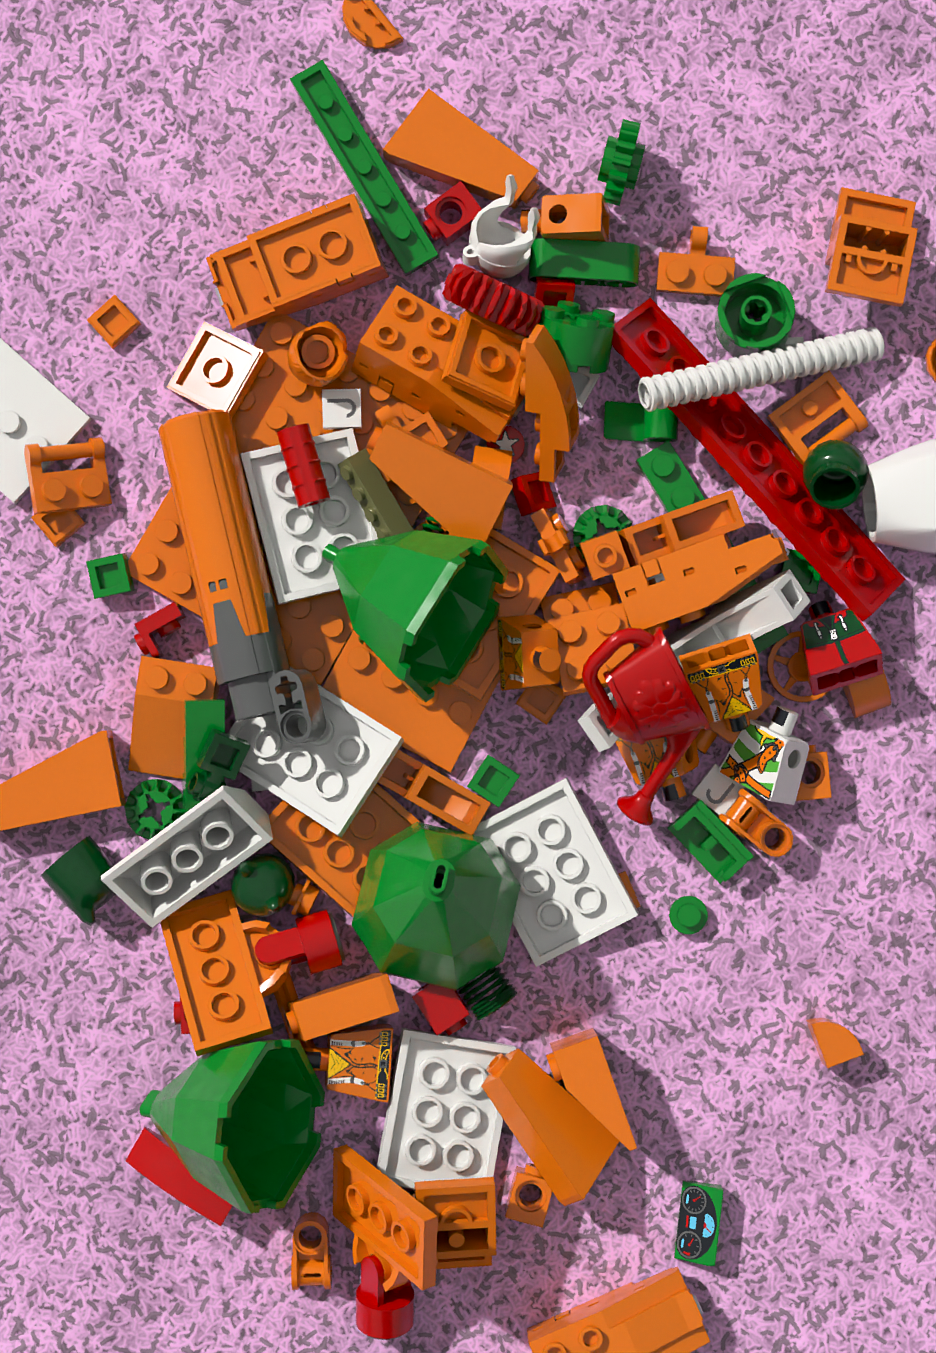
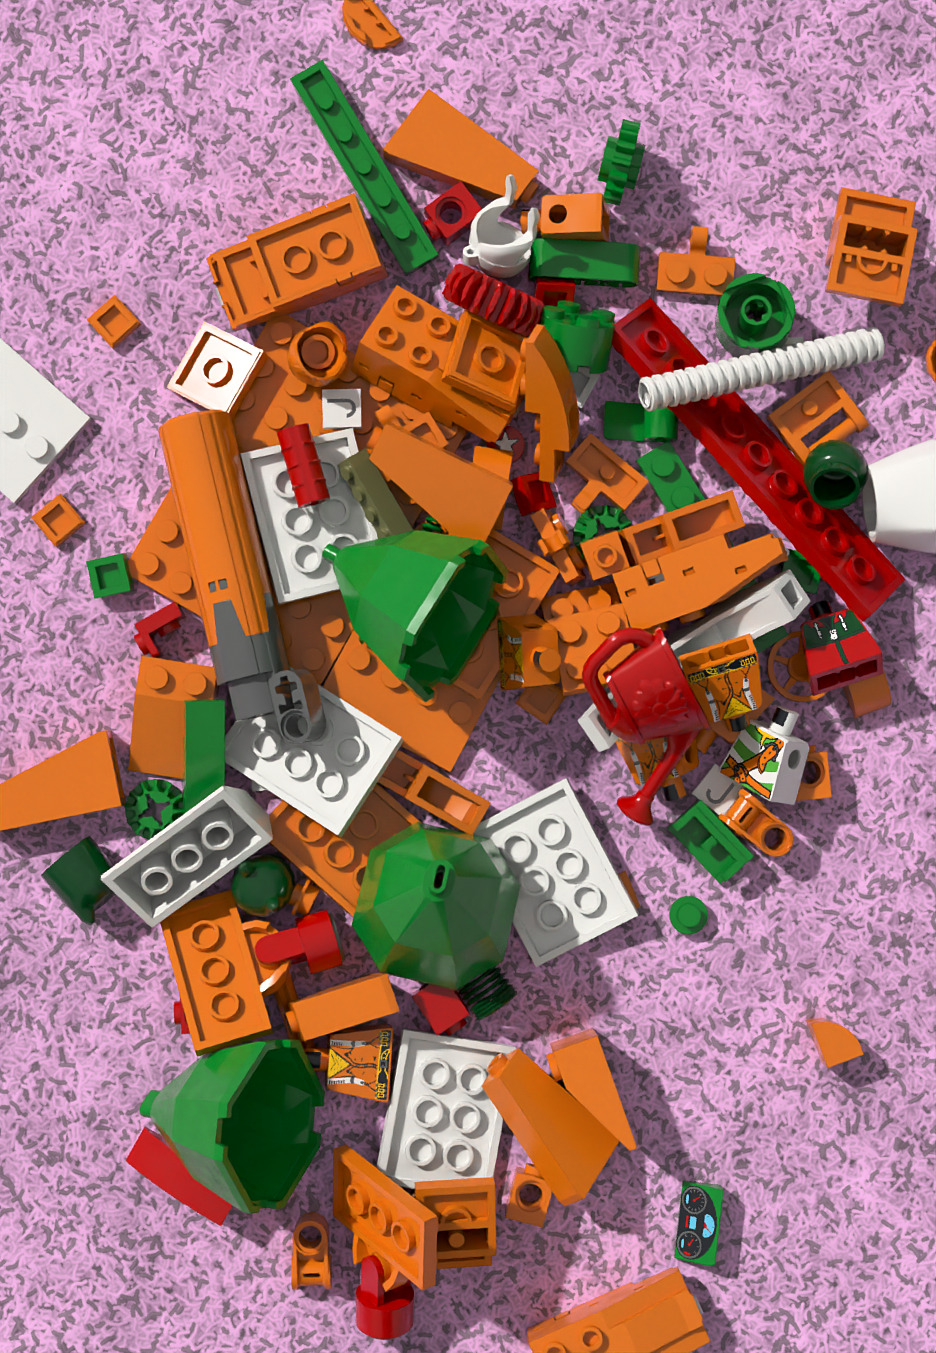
(68, 488): orange plate -> none
(220, 757): dark green plate -> none
(493, 780): green plate -> none
(604, 474): none -> orange plate

